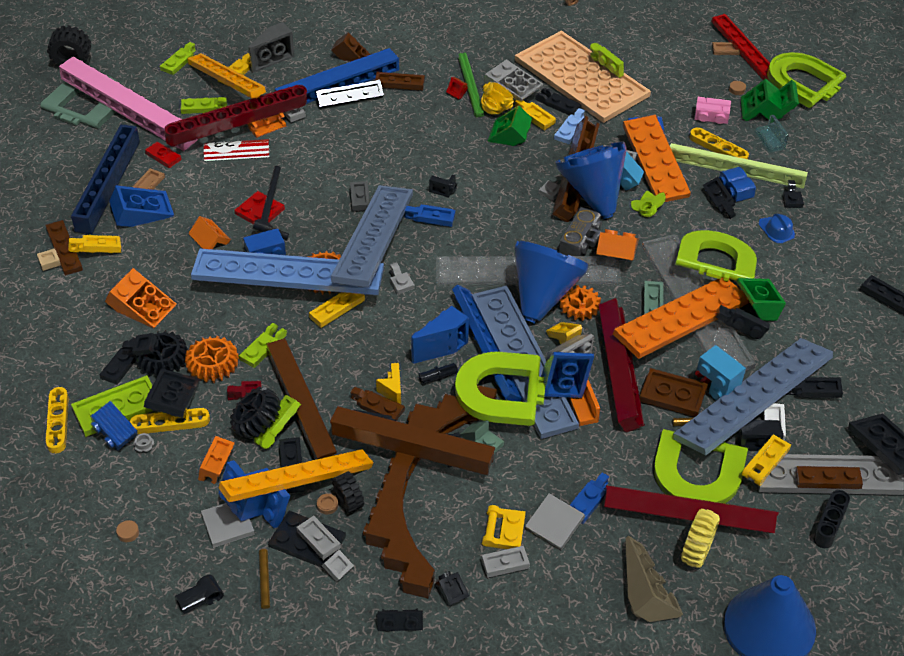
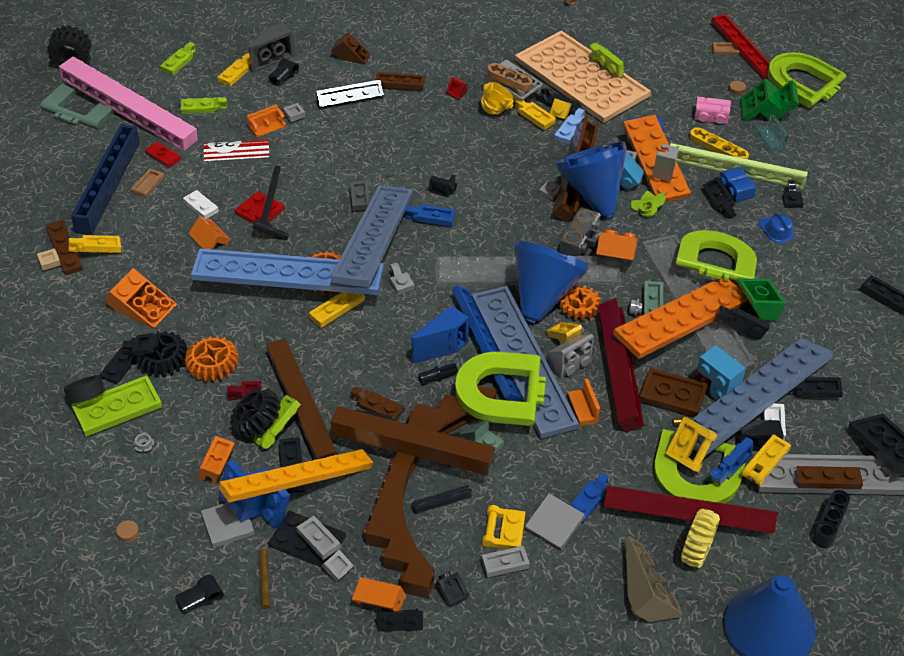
(53, 420): yellow beam -> none
(84, 389): none -> black tyre
(113, 426): blue brick -> none
(139, 206): blue slope -> none
(170, 424): yellow beam -> none
(171, 393): black plate -> none
(200, 204): none -> white plate
(226, 75): light orange plate -> none
(235, 115): dark red beam -> none
(258, 349): lime hinge -> none
(265, 242): blue brick -> none
(285, 69): none -> black piece
(327, 504): medium nougat tile -> none
(348, 492): black tyre -> none
(351, 73): blue brick -> none
(379, 594): none -> orange hinge
(390, 387): yellow slope -> none
(442, 499): none -> black axle
(472, 89): bright green axle -> none
(511, 127): green slope -> none
(519, 80): none -> medium nougat beam
(560, 109): none -> yellow plate
(567, 374): blue slope -> none
(635, 307): none -> light grey plate
(665, 162): none -> light grey hinge
(685, 440): none -> yellow plate
(733, 462): none -> blue hinge

